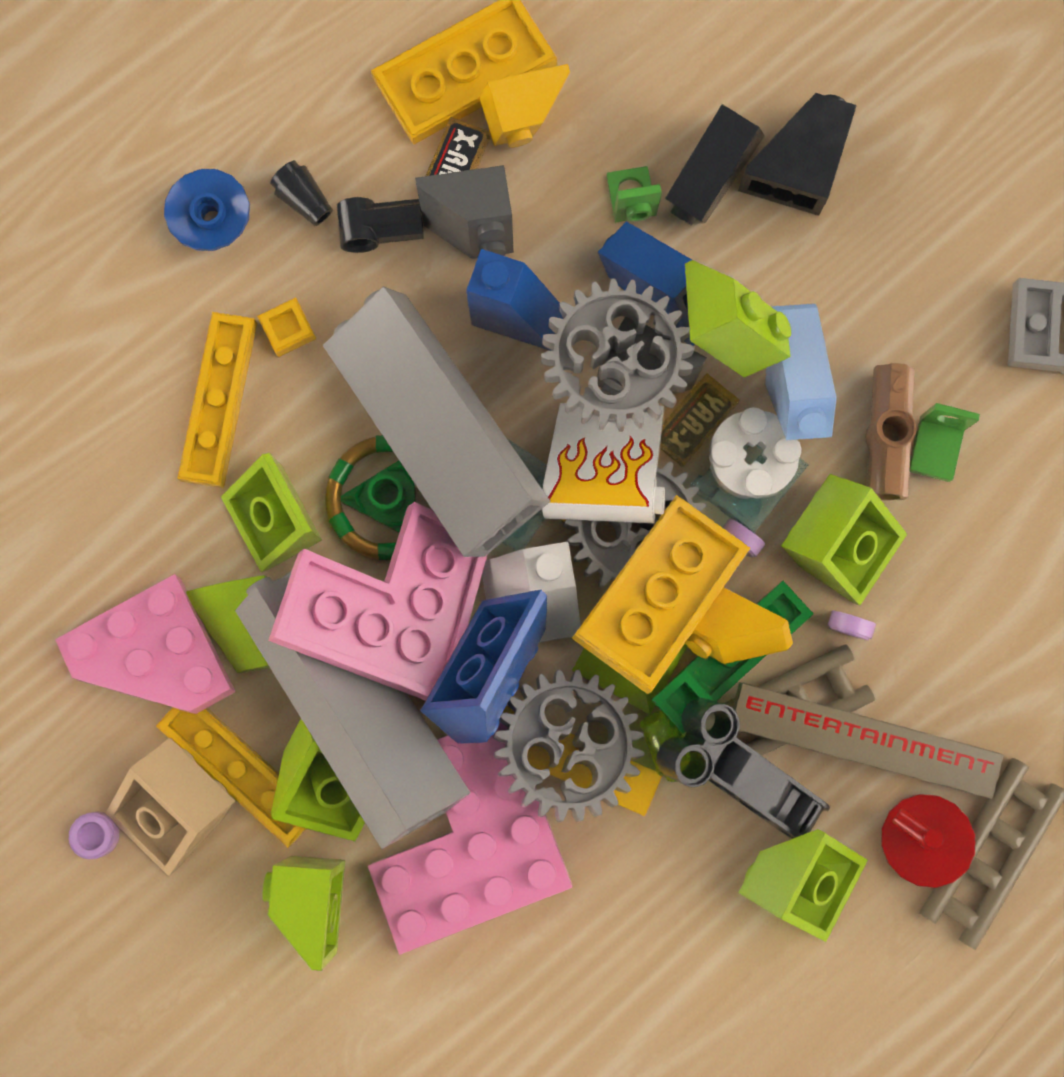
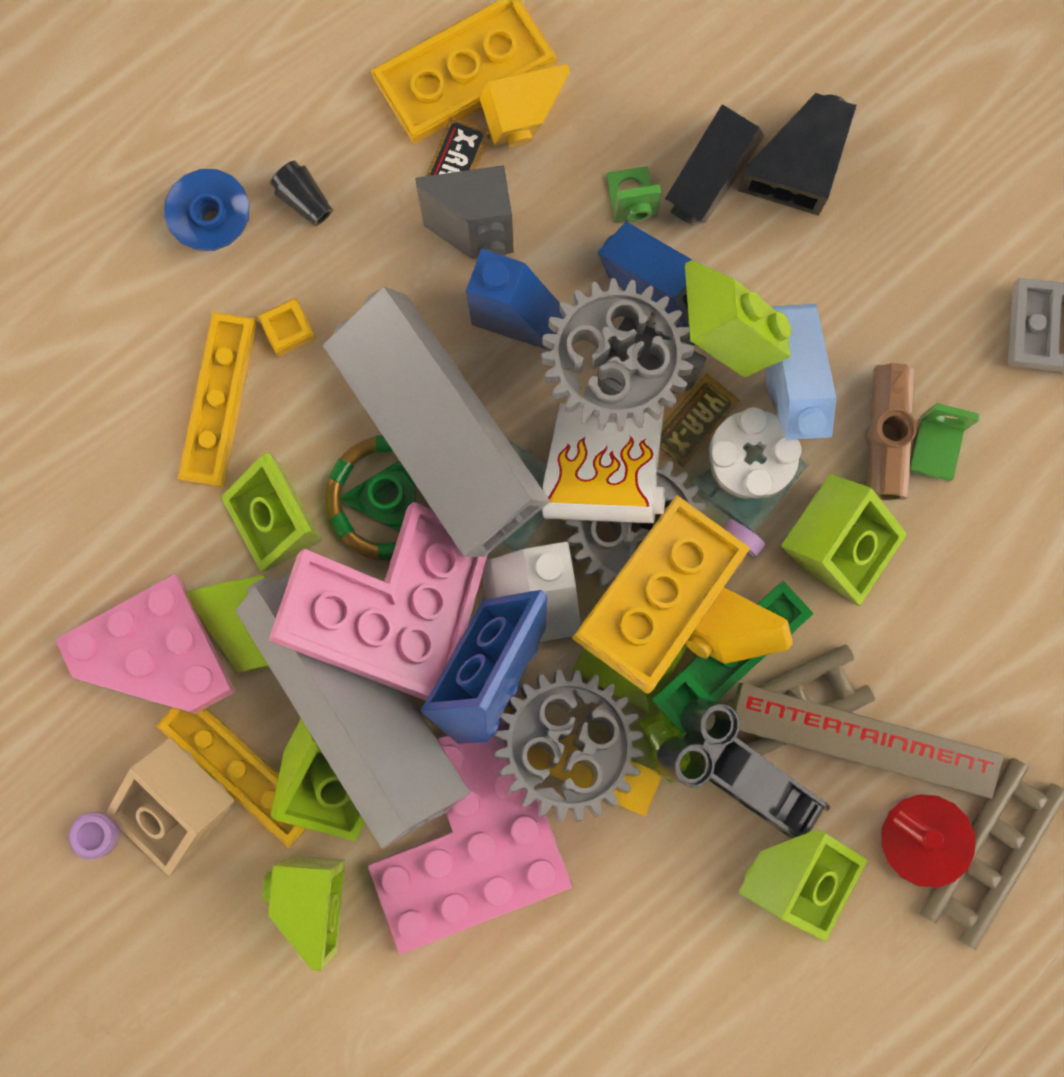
(369, 223): black piece -> none
(851, 625): lavender tile -> none

